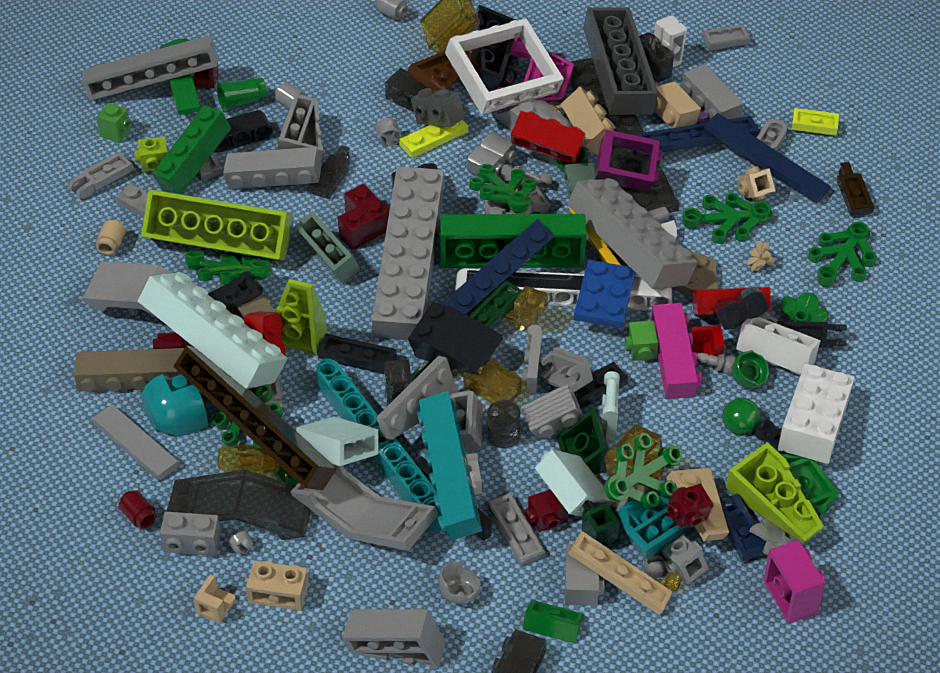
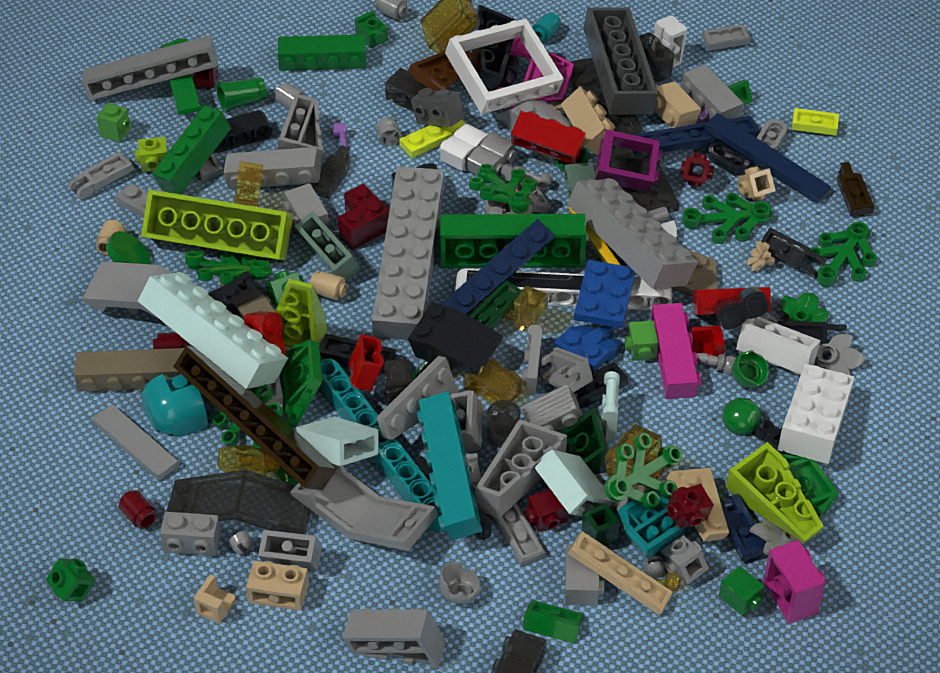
(70, 579): none -> green brick
(127, 249): none -> green tile
(248, 184): none -> clear yellow brick
(276, 286): none -> green brick
(290, 549): none -> light grey brick
(300, 379): none -> green wing
(302, 202): none -> light grey brick
(322, 52): none -> green brick
(329, 285): none -> tan brick
(340, 130): none -> medium lavender hand
(366, 362): none -> red brick
(374, 30): none -> green brick
(459, 146): none -> white brick
(514, 466): none -> light grey wedge
(547, 26): none -> teal brick
(590, 343): none -> blue plate
(688, 166): none -> dark red brick
(728, 158): none -> black plate
(741, 591): none -> green brick
(742, 91): none -> green tile
(792, 252): none -> black hinge
(843, 356): none -> light grey plate

